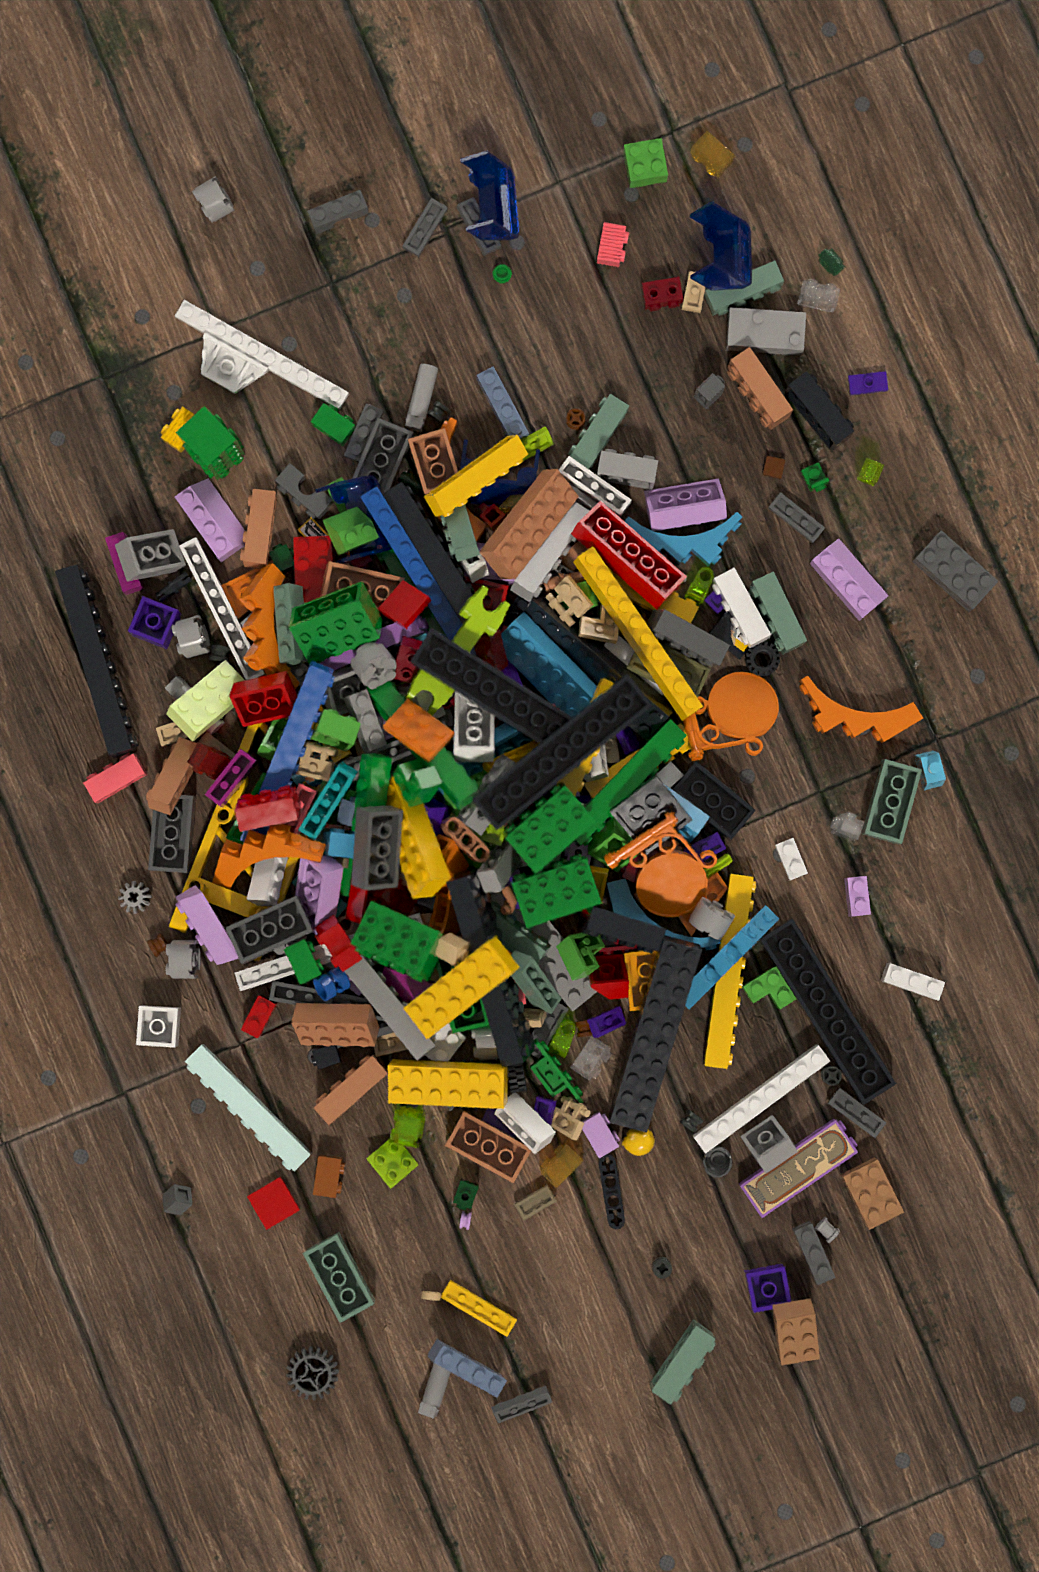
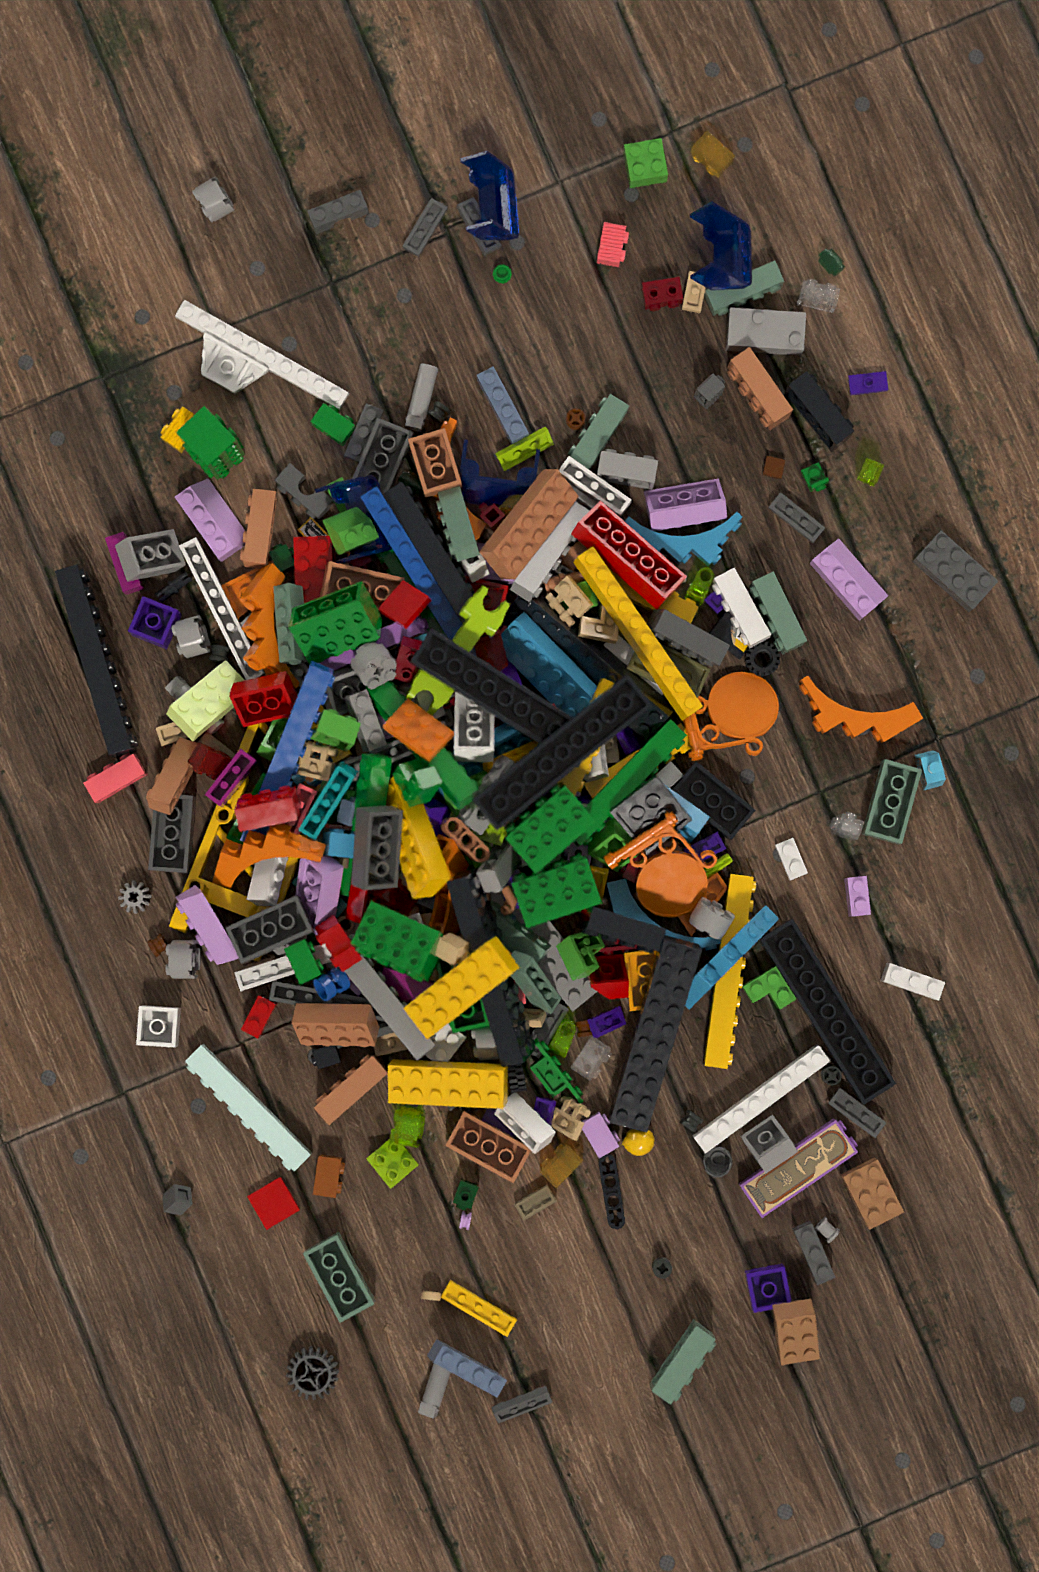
(476, 475): yellow brick -> none

